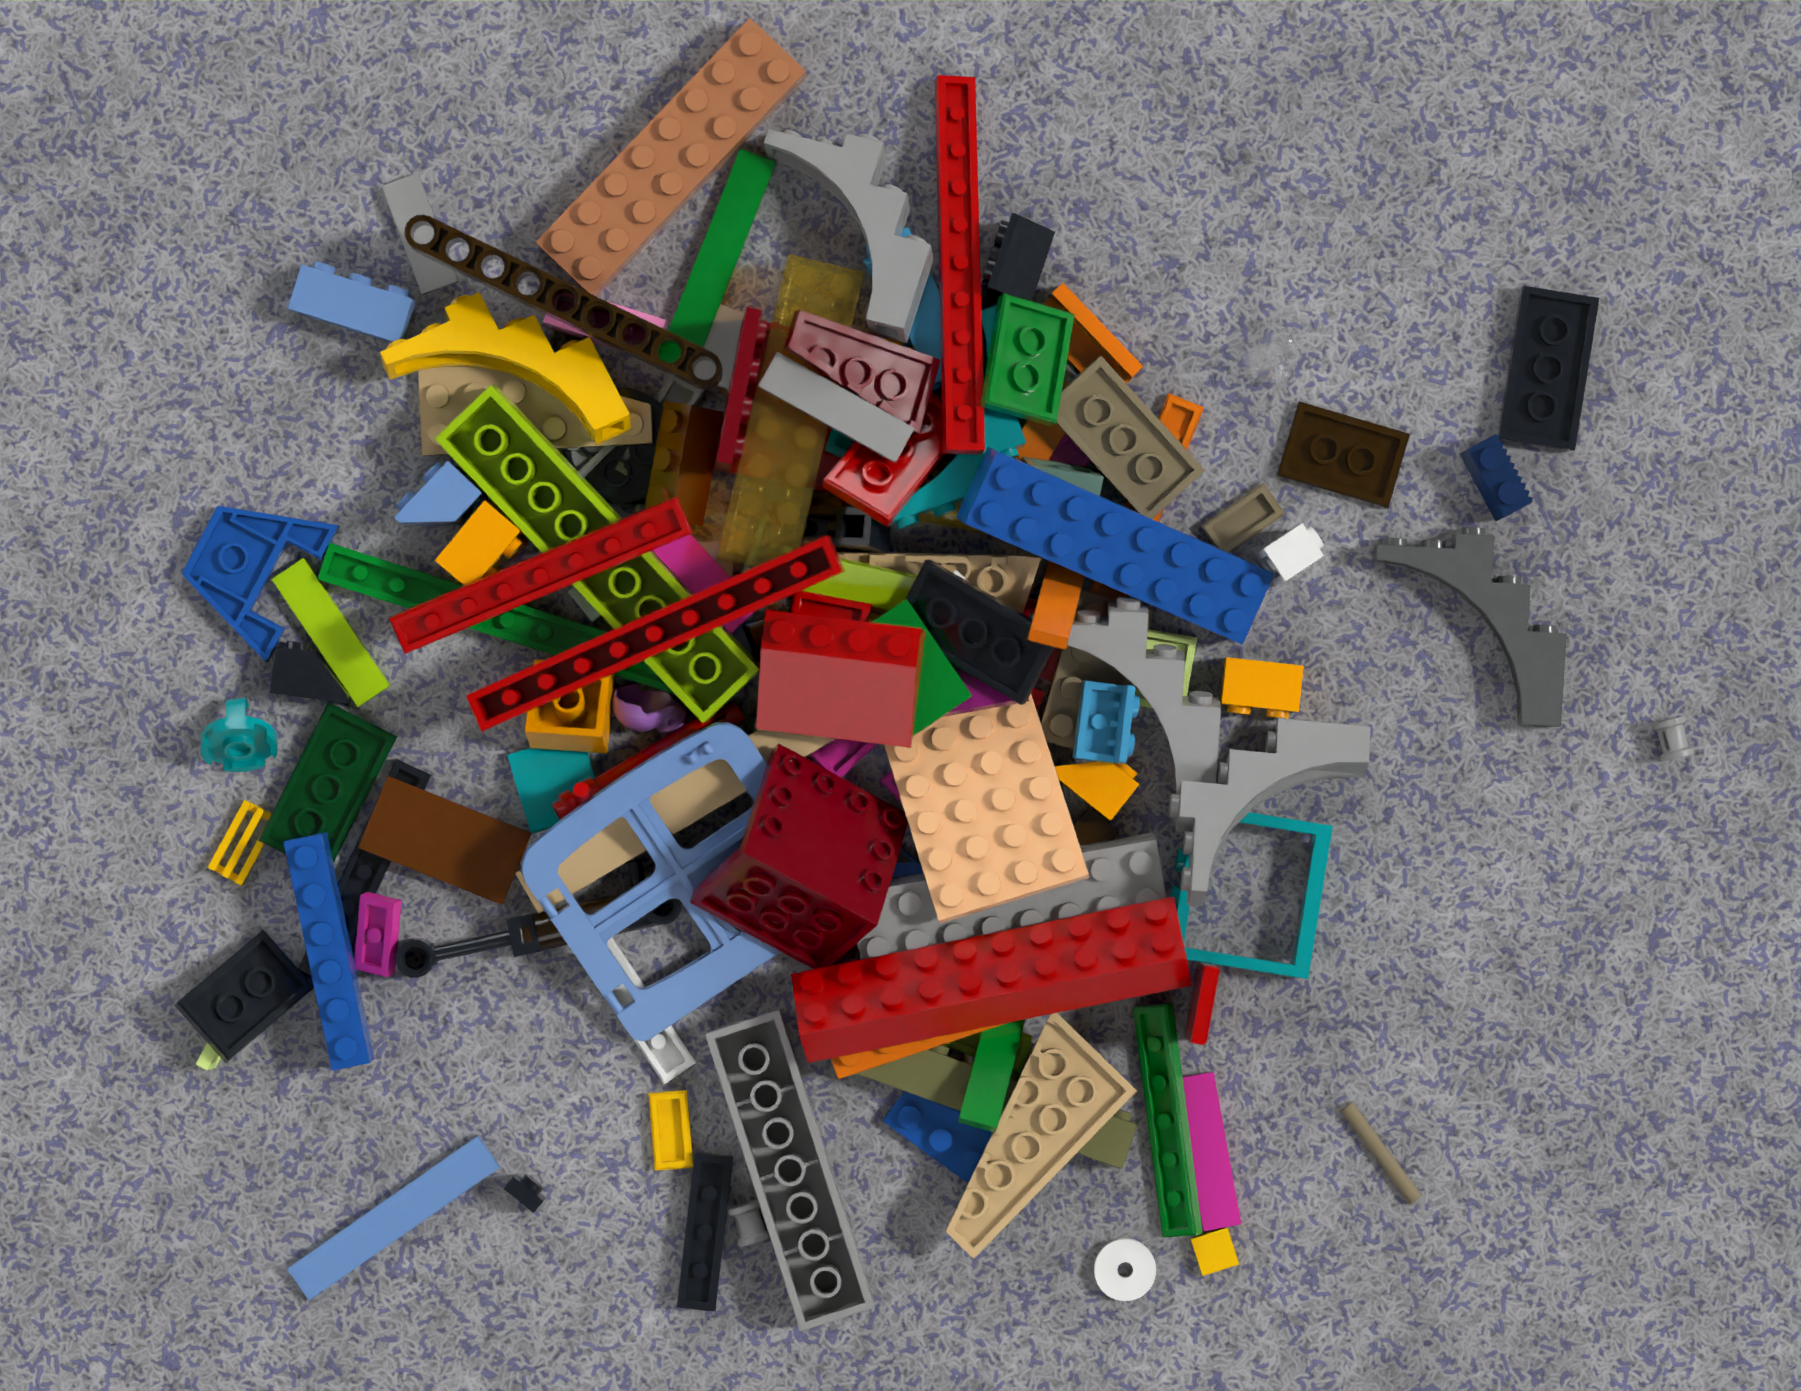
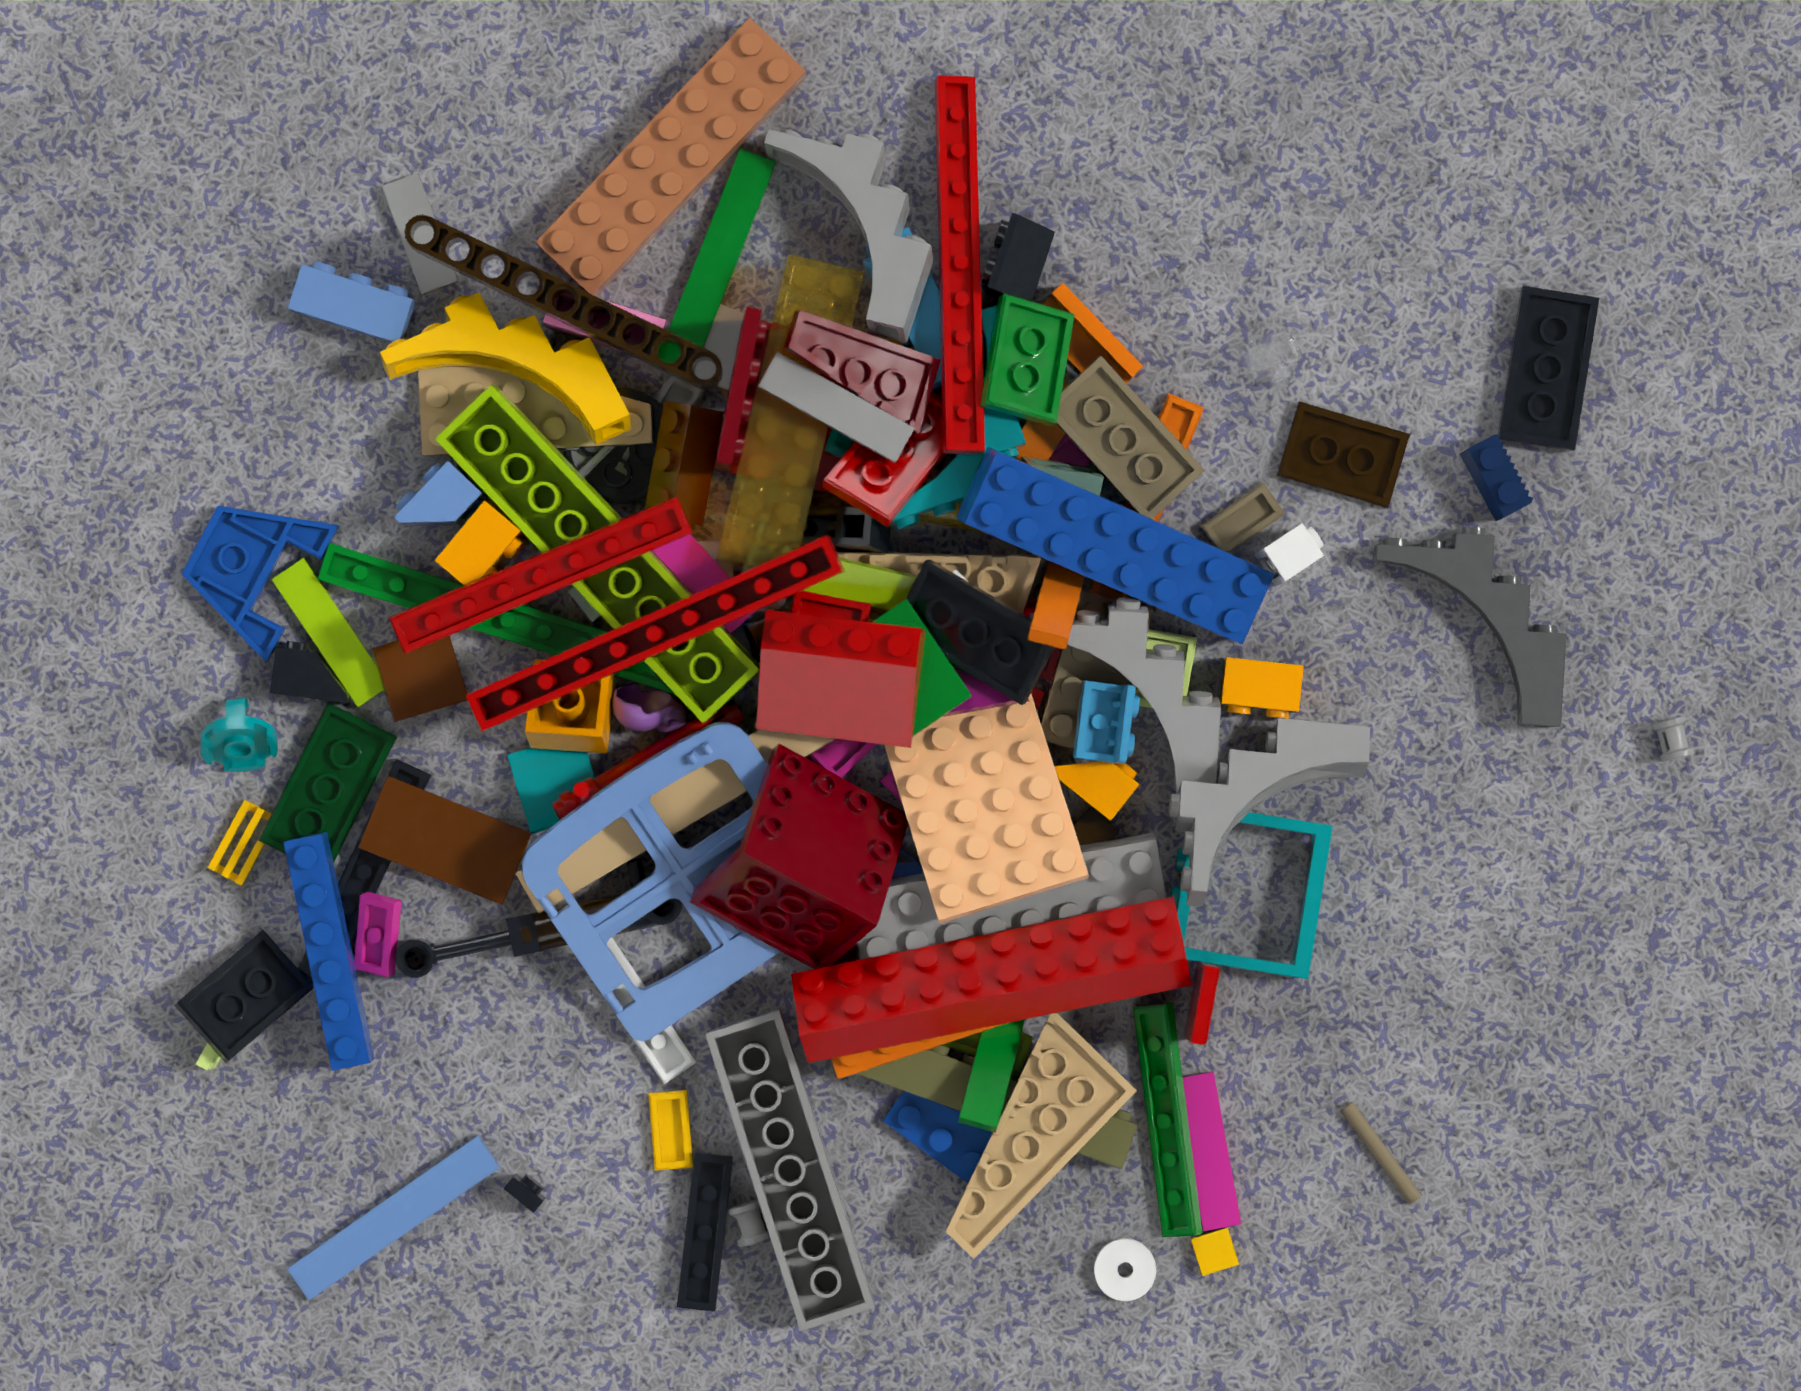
(420, 679): none -> reddish brown tile

